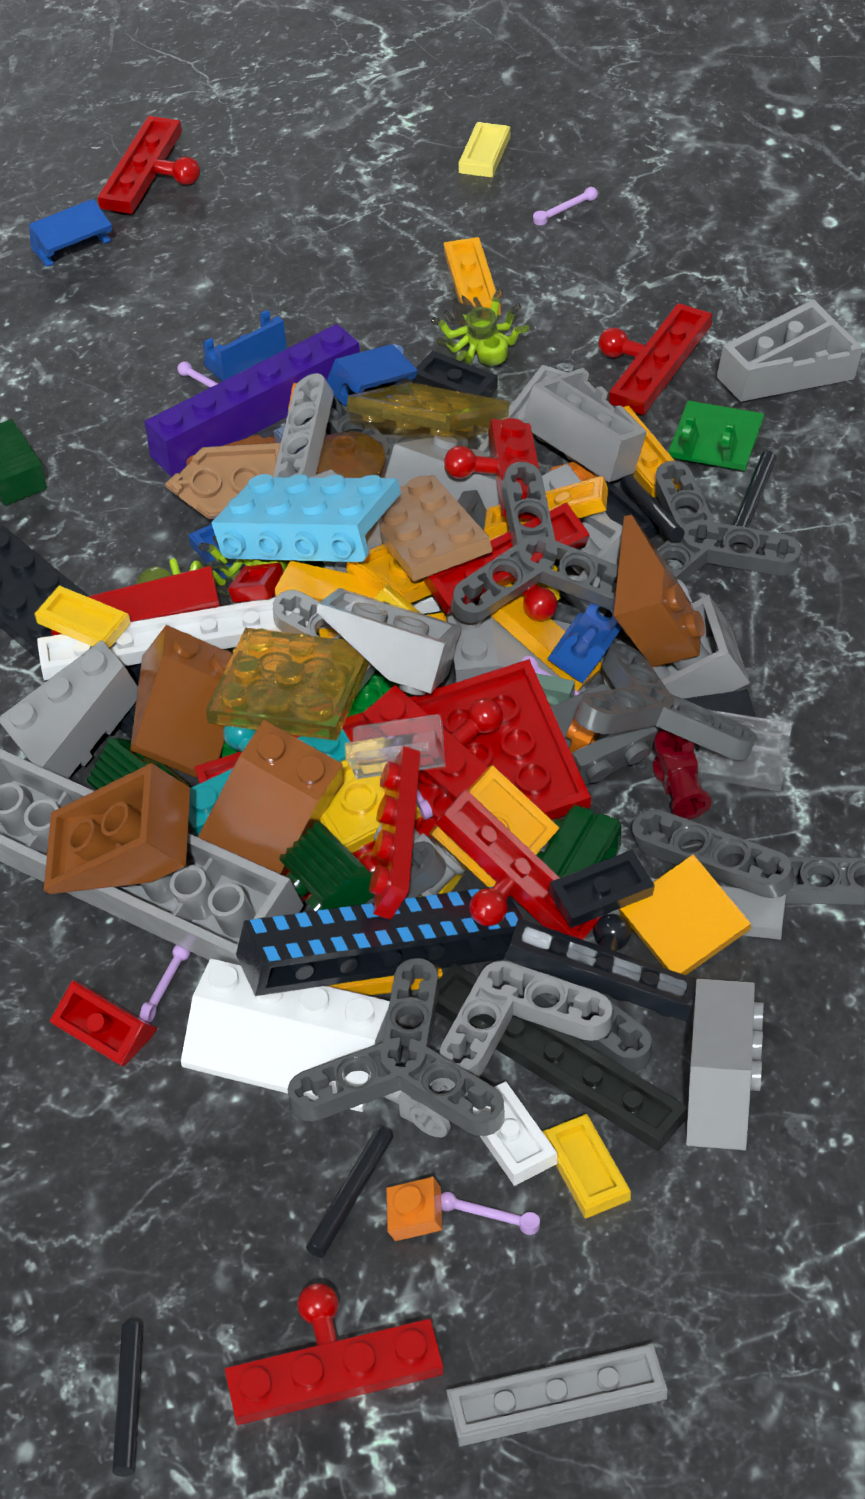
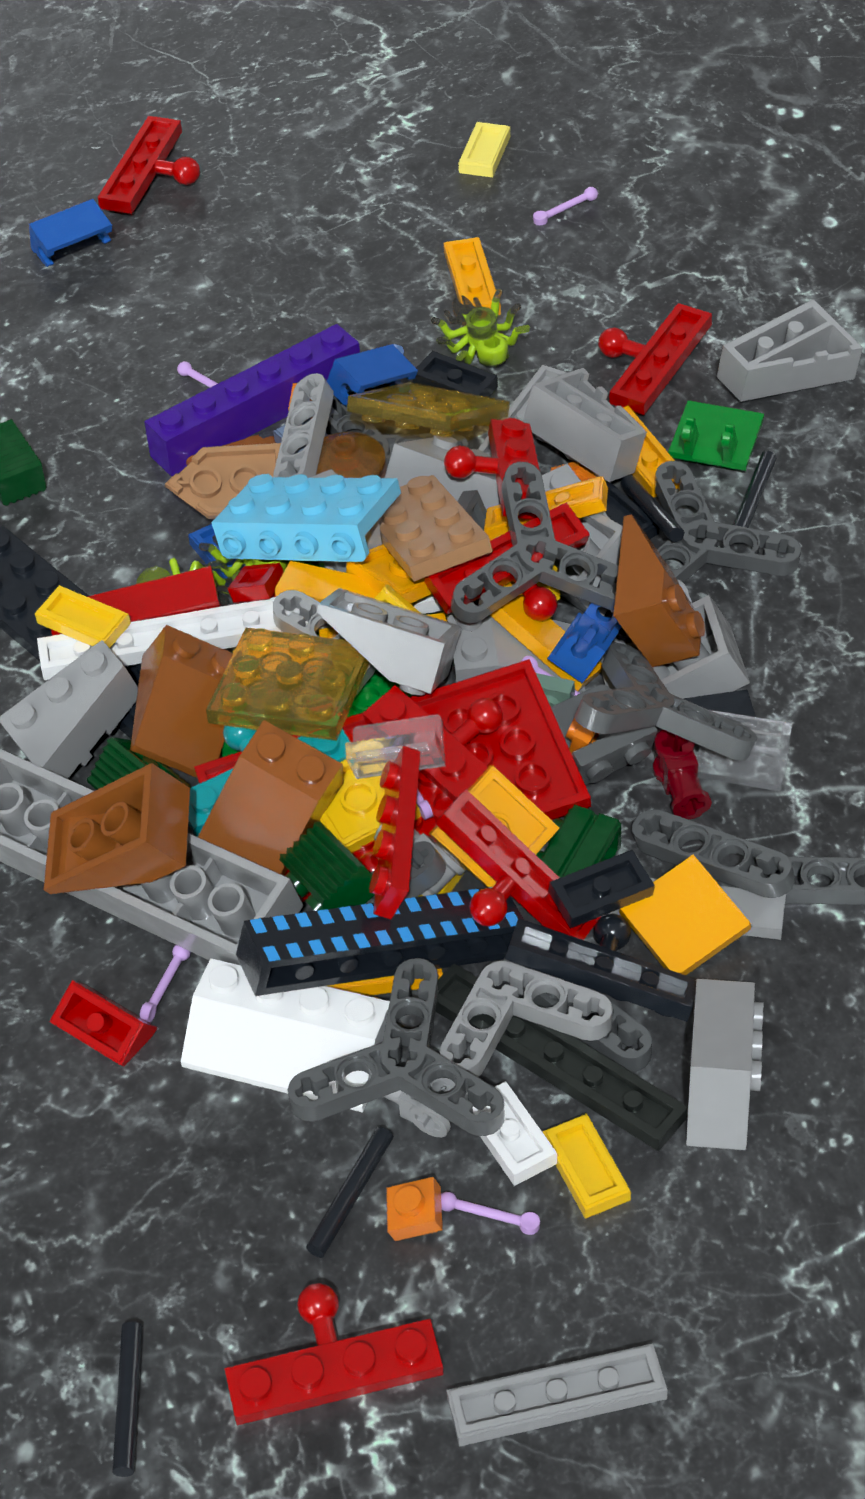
(247, 349): blue hinge -> none

